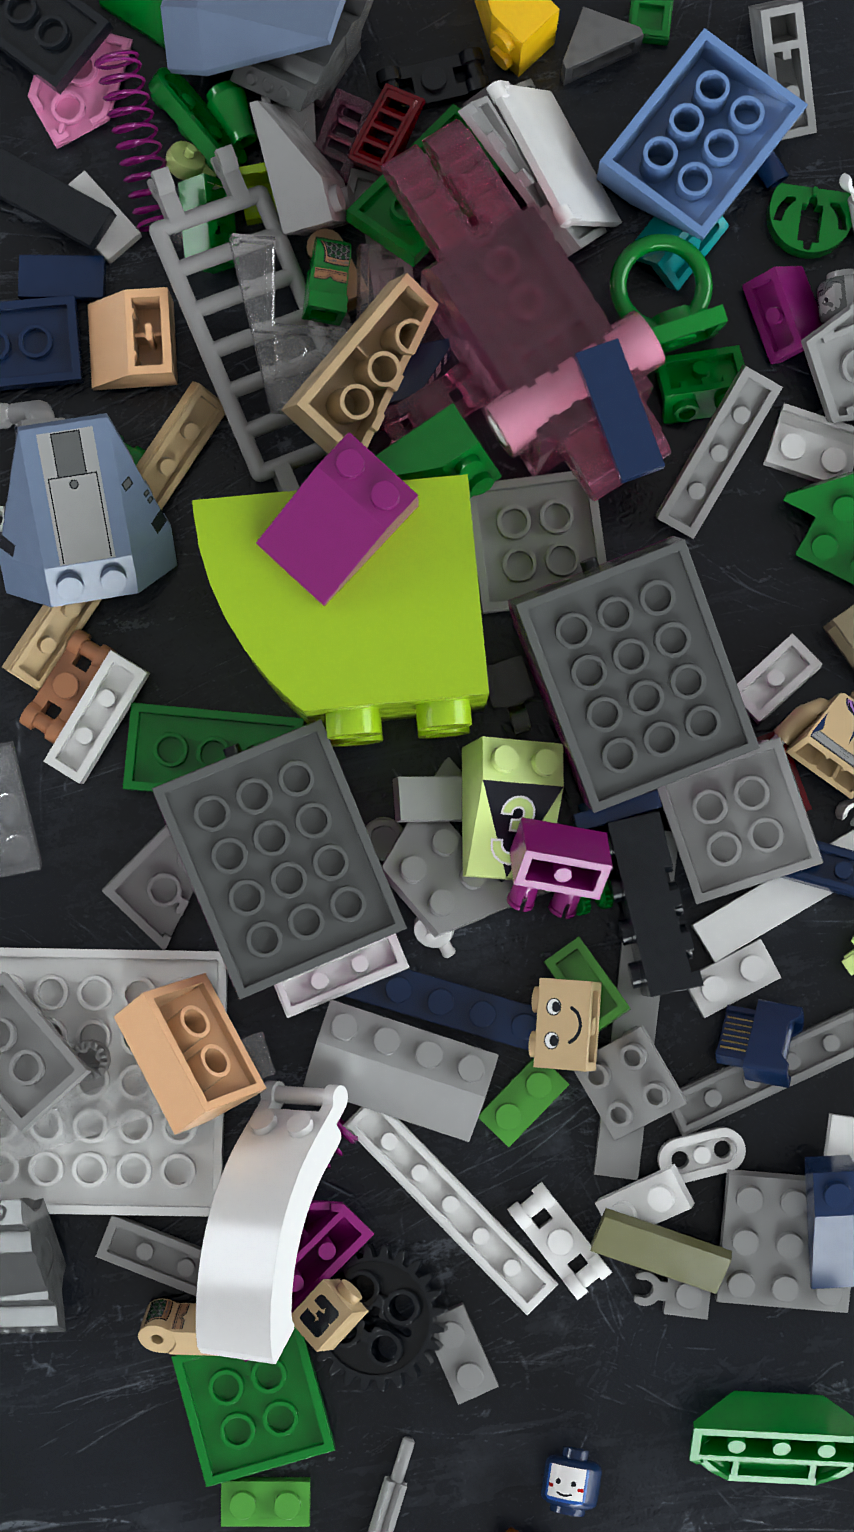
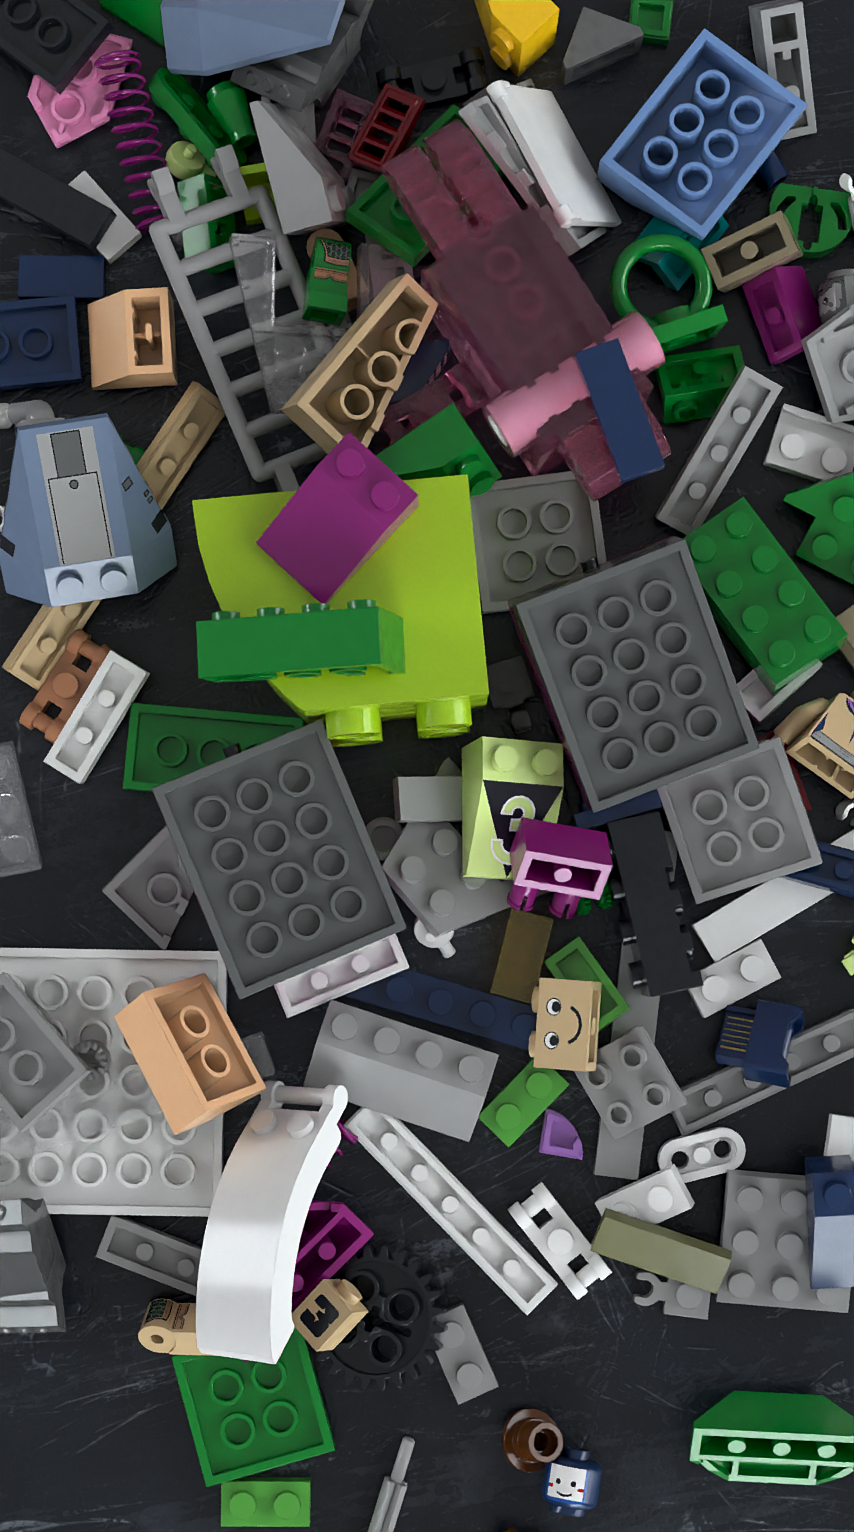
(300, 642): none -> green wedge
(521, 955): none -> clear yellow plate
(530, 1440): none -> reddish brown piece
(559, 1136): none -> medium lavender tile
(752, 251): none -> dark tan brick
(762, 597): none -> green brick

